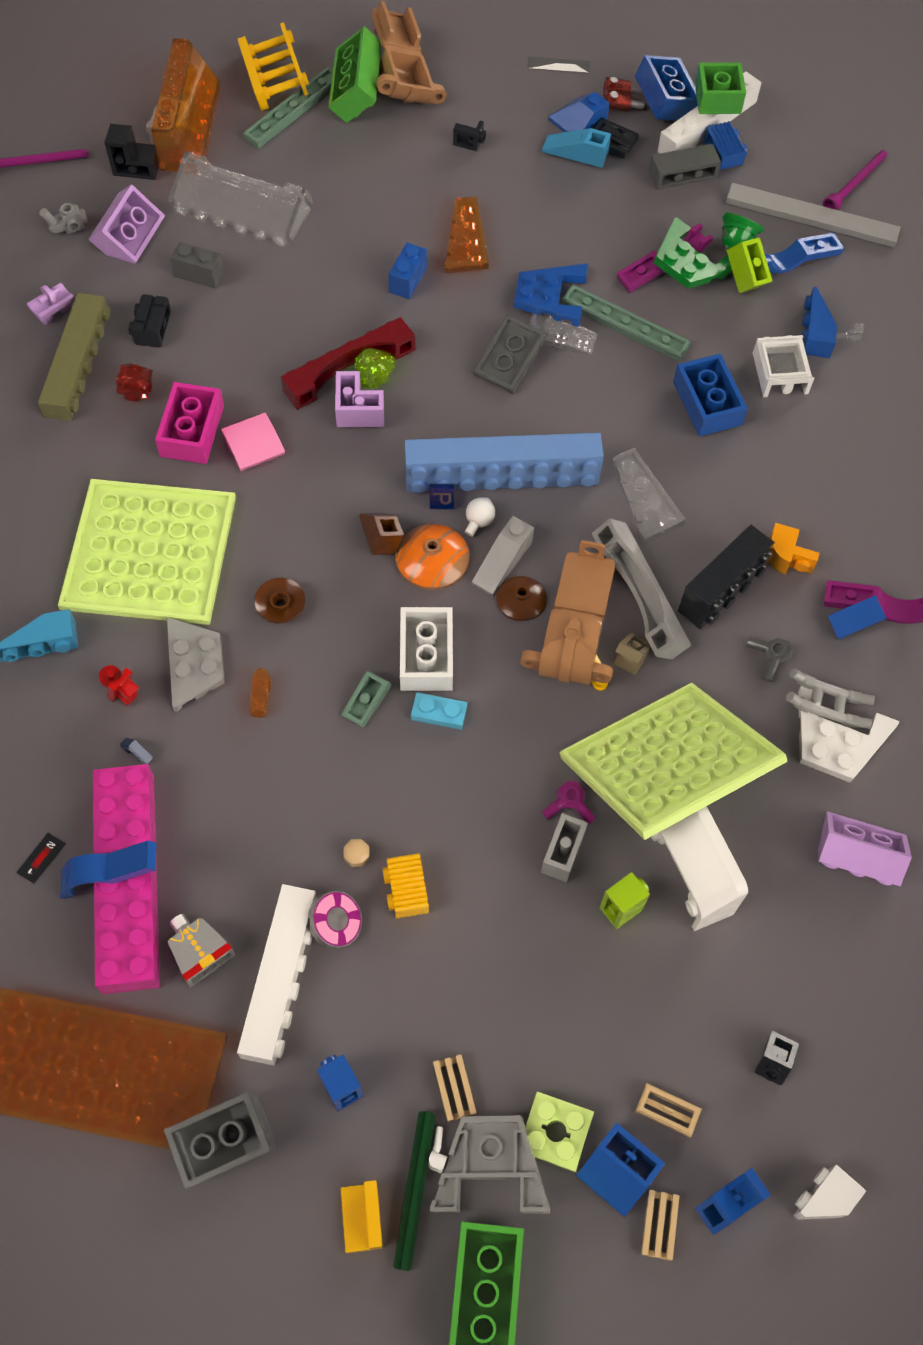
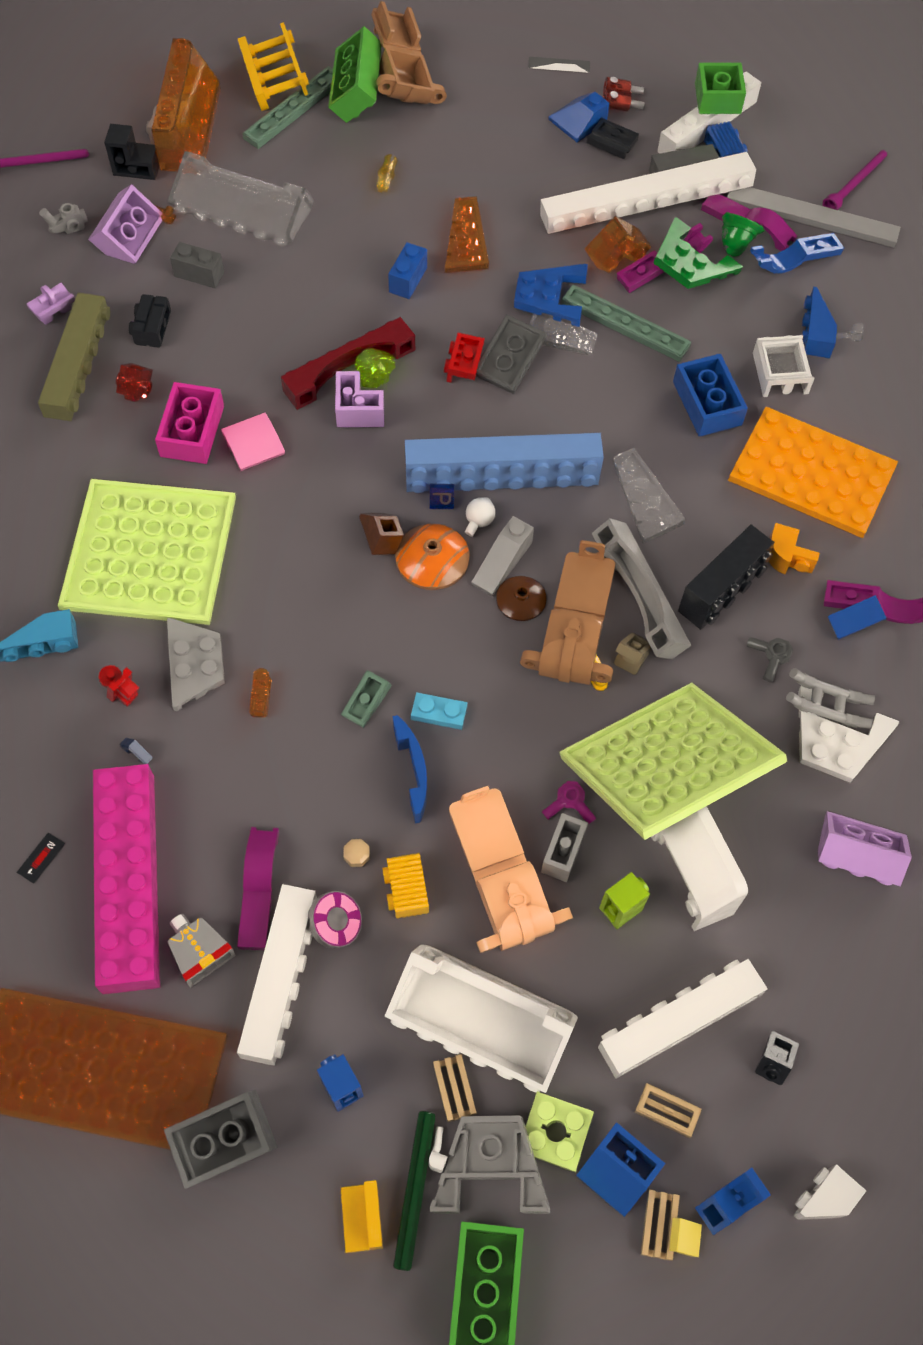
(108, 867): blue piece -> none
(167, 215): none -> clear orange hand
(257, 889): none -> magenta piece
(279, 591): reddish brown dish -> none
(386, 173): none -> clear yellow axle
(406, 740): none -> blue slope
(426, 649): white brick -> none
(465, 357): none -> red bracket
(469, 137): black bracket -> none
(481, 1017): none -> white windscreen
(501, 872): none -> light nougat piece
(583, 145): dark azure slope -> none
(615, 242): none -> clear orange brick
(647, 192): none -> white brick
(666, 87): blue brick -> none
(681, 1018): none -> white brick
(685, 1237): none -> light yellow tile
(749, 265): lime brick -> none
(773, 223): none -> magenta piece
(813, 471): none -> light orange plate

